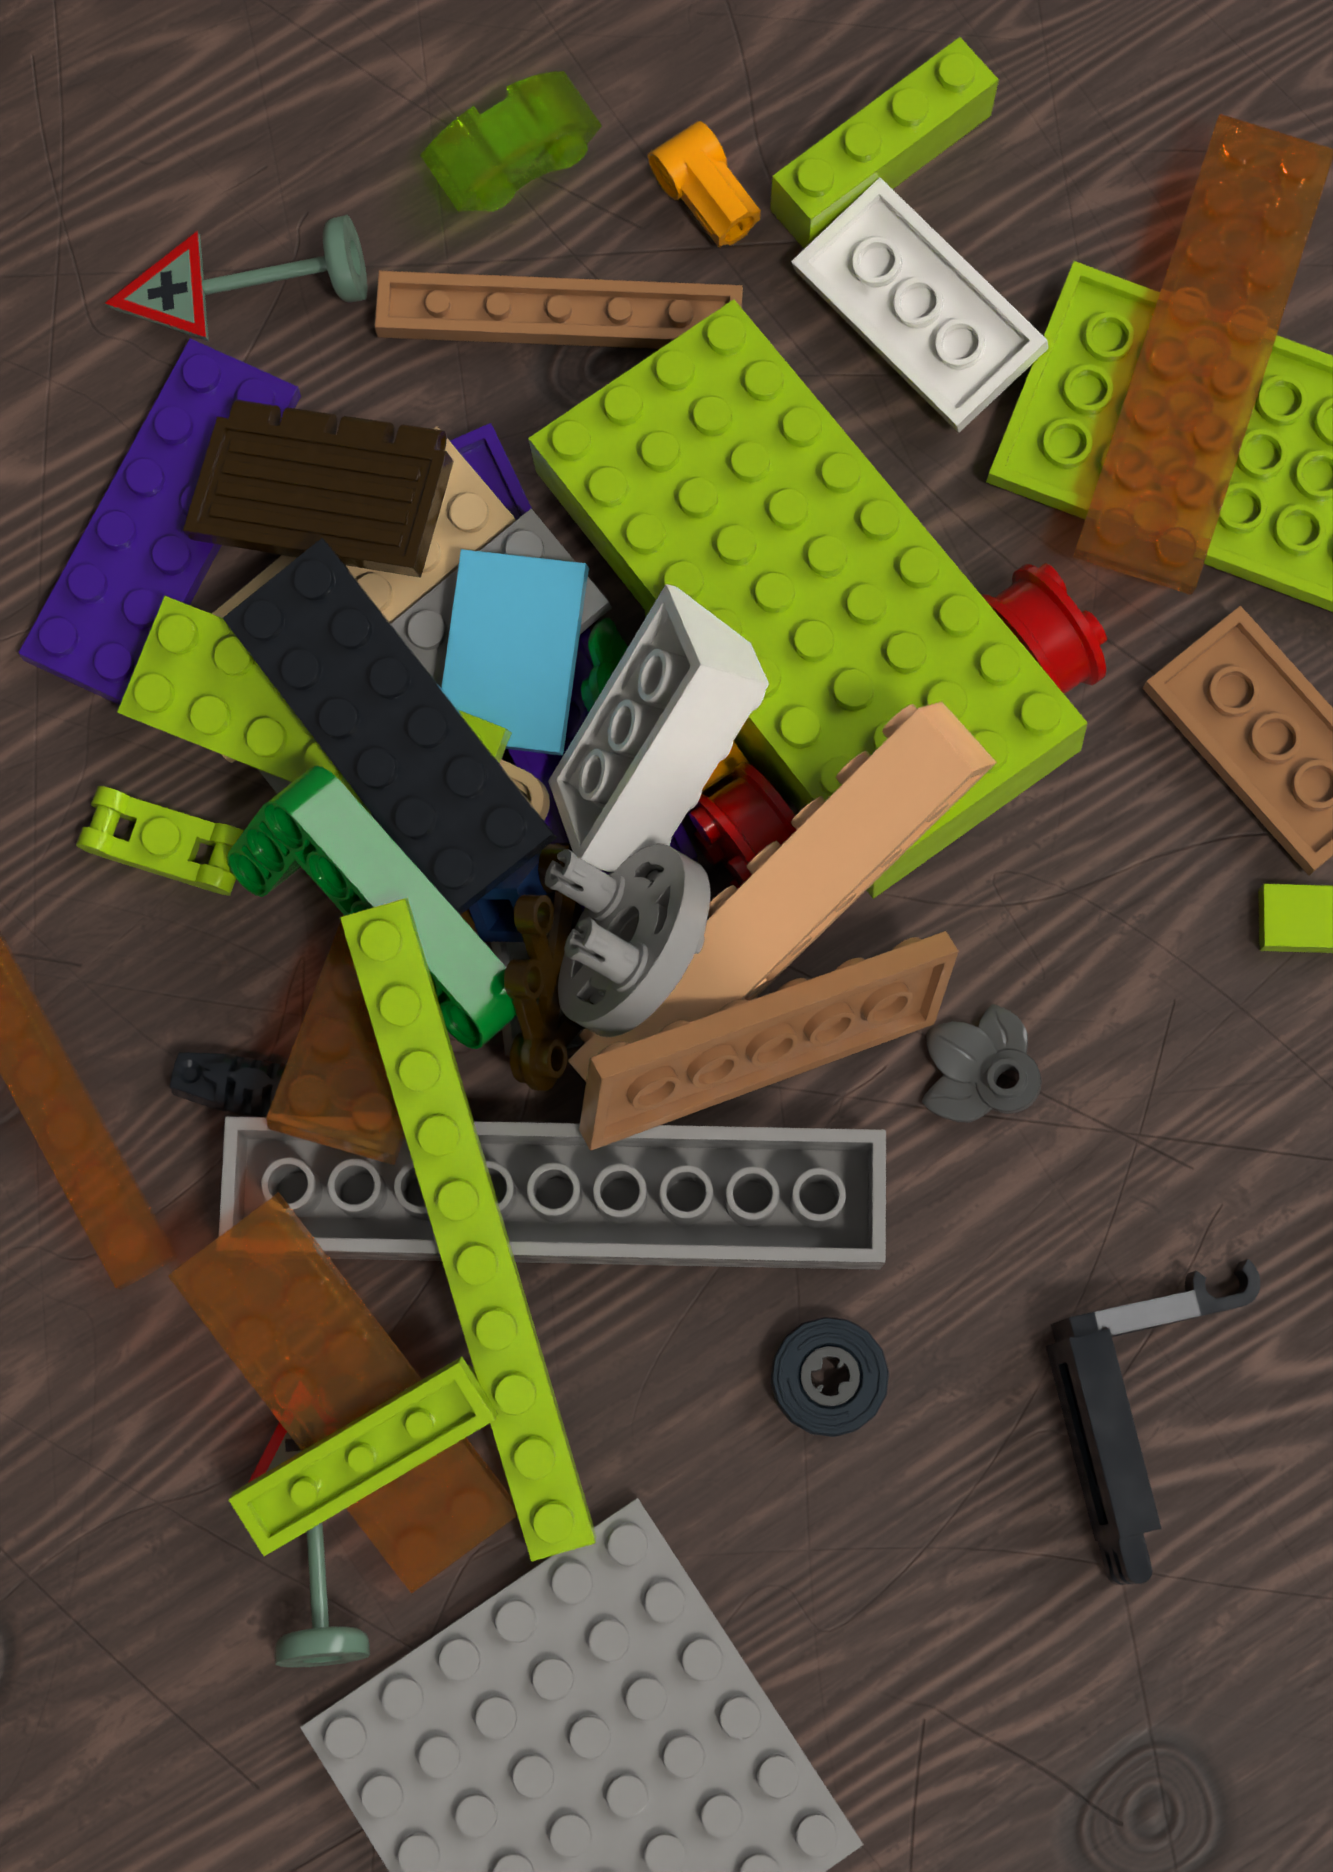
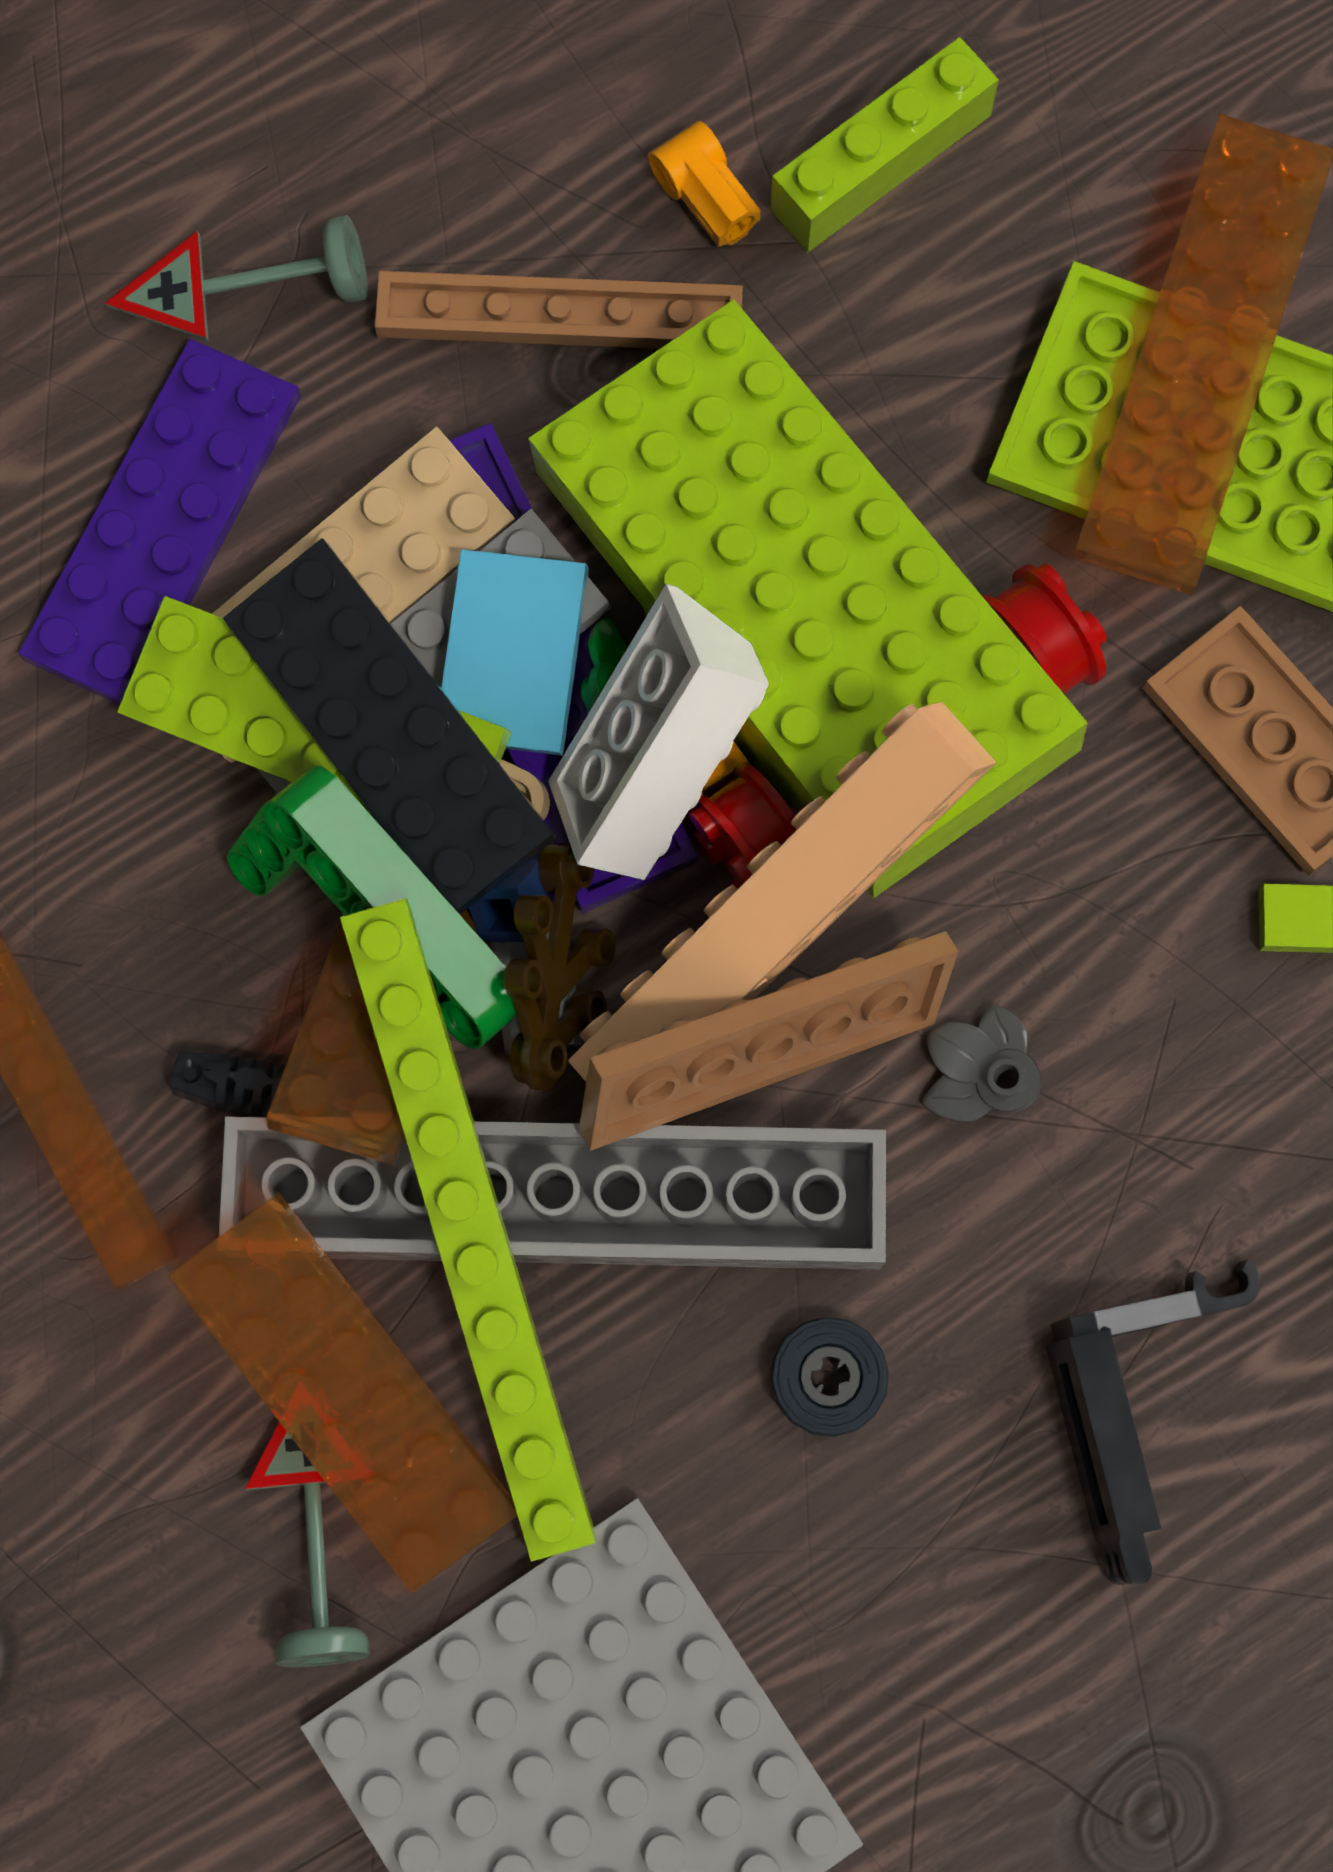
(161, 841): lime plate -> none
(303, 482): dark brown hinge -> none
(363, 1456): lime piece -> none
(527, 135): clear neon green brick -> none
(631, 935): light grey piece -> none
(920, 305): white plate -> none

